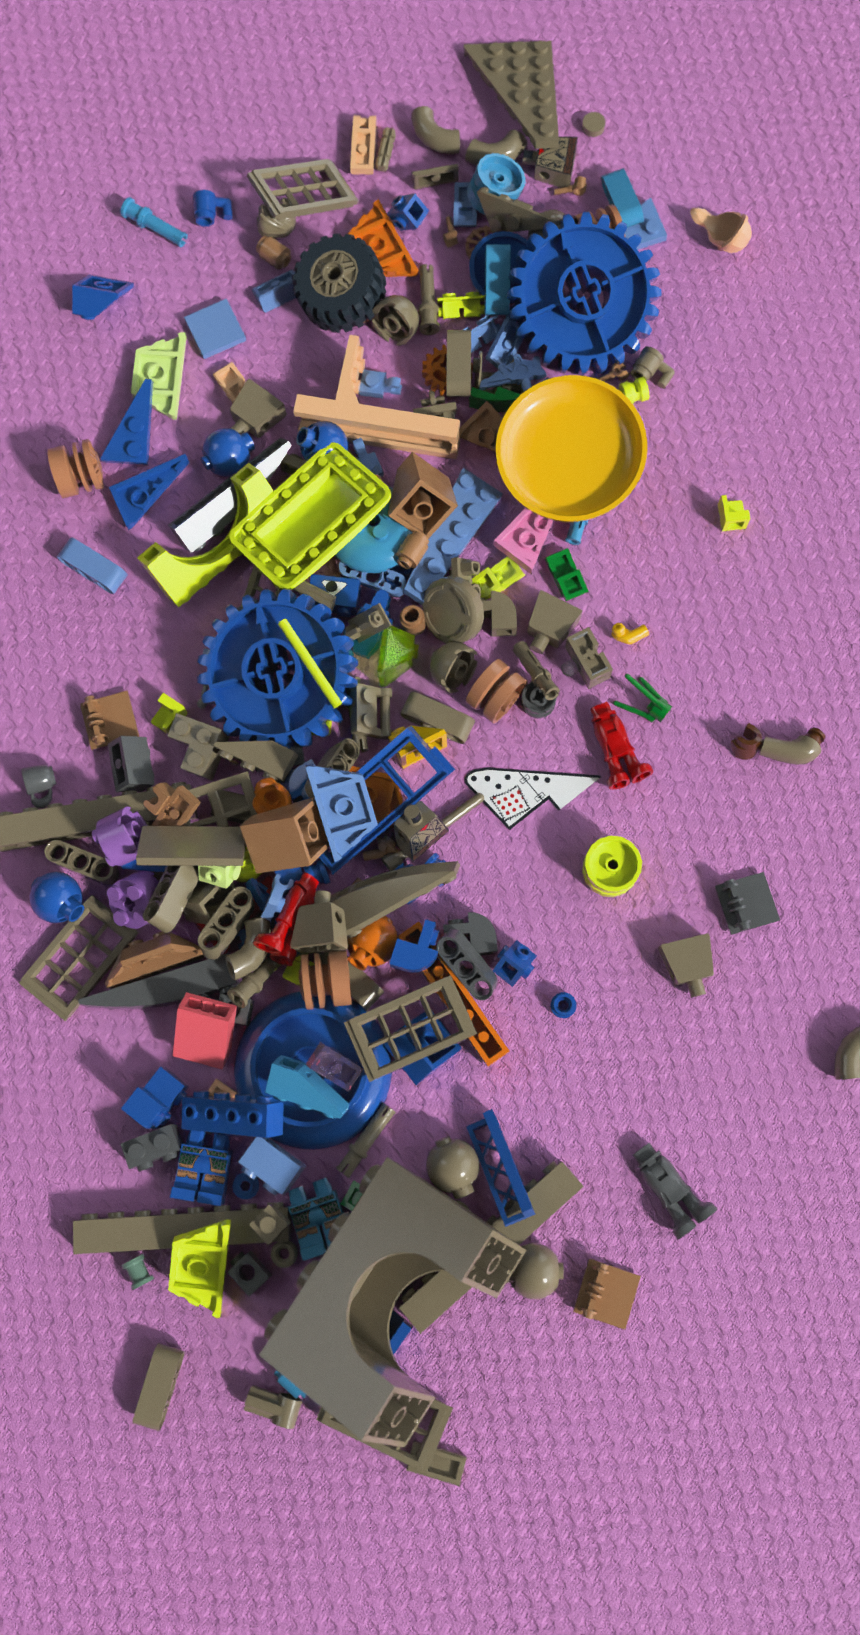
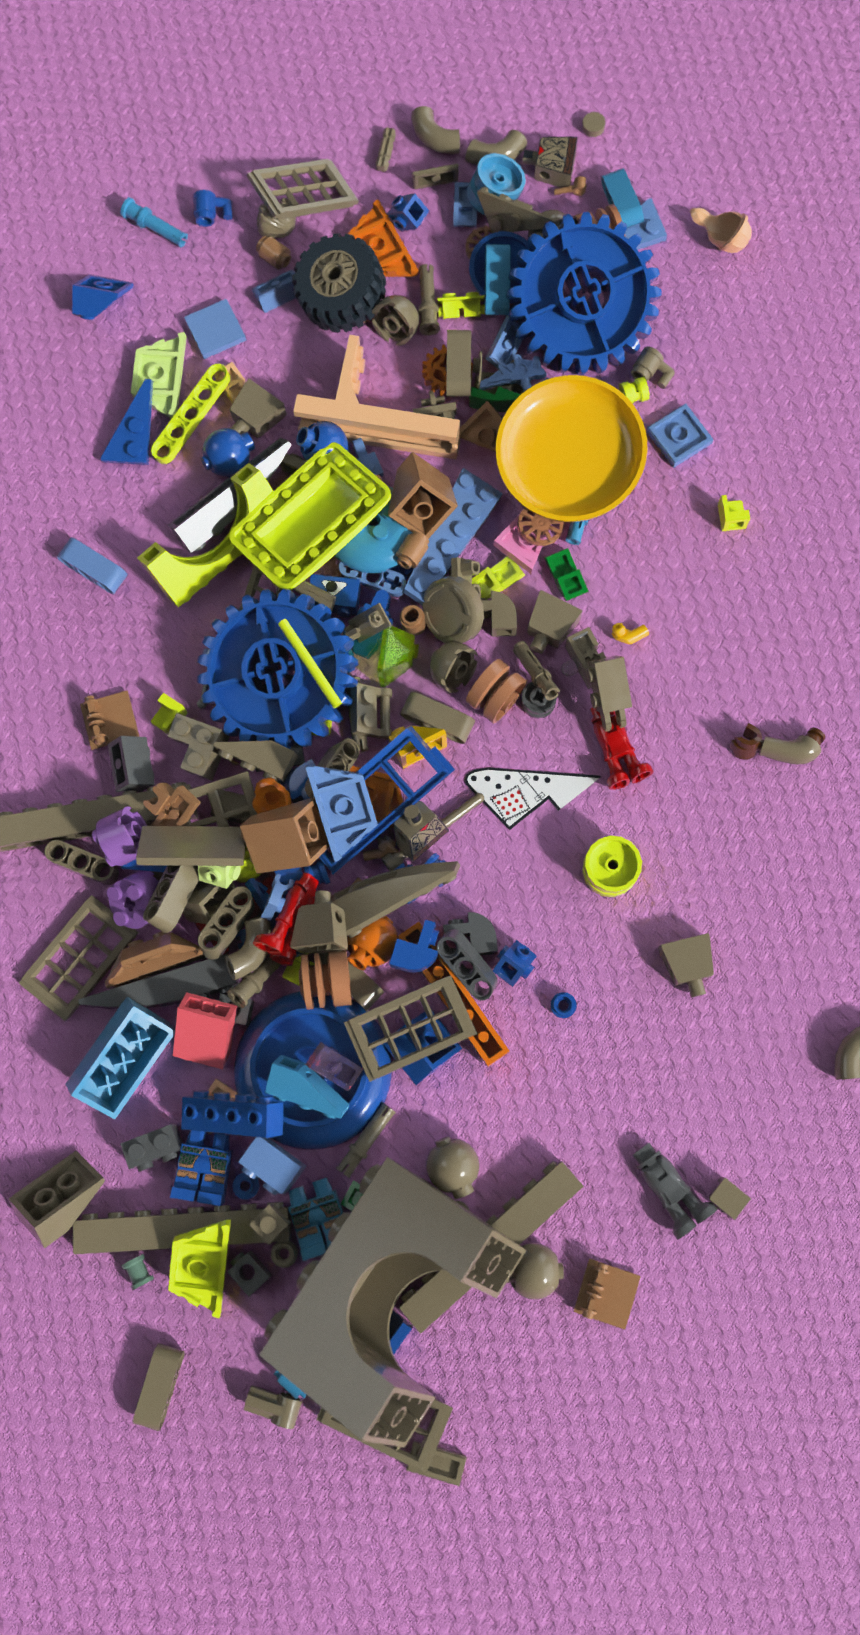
(36, 780): dark grey piece -> none
(56, 898): blue brick -> none
(56, 1198): none -> dark tan slope
(75, 468): nougat wheel -> none
(120, 1058): none -> dark azure brick
(141, 491): blue wing -> none
(153, 1103): blue brick -> none
(191, 402): none -> neon yellow beam
(363, 145): light nougat plate -> none
(376, 383): medium blue plate -> none
(450, 237): medium nougat hand -> none
(486, 330): medium blue hinge -> none
(510, 1167): blue fence -> none
(523, 82): dark tan wing -> none
(539, 526): none -> nougat wheel
(609, 689): none -> dark tan hinge
(615, 373): medium nougat hand -> none
(658, 706): green plant -> none
(679, 435): none -> medium blue tile
(729, 1198): none -> dark tan panel
(747, 903): dark grey hinge -> none

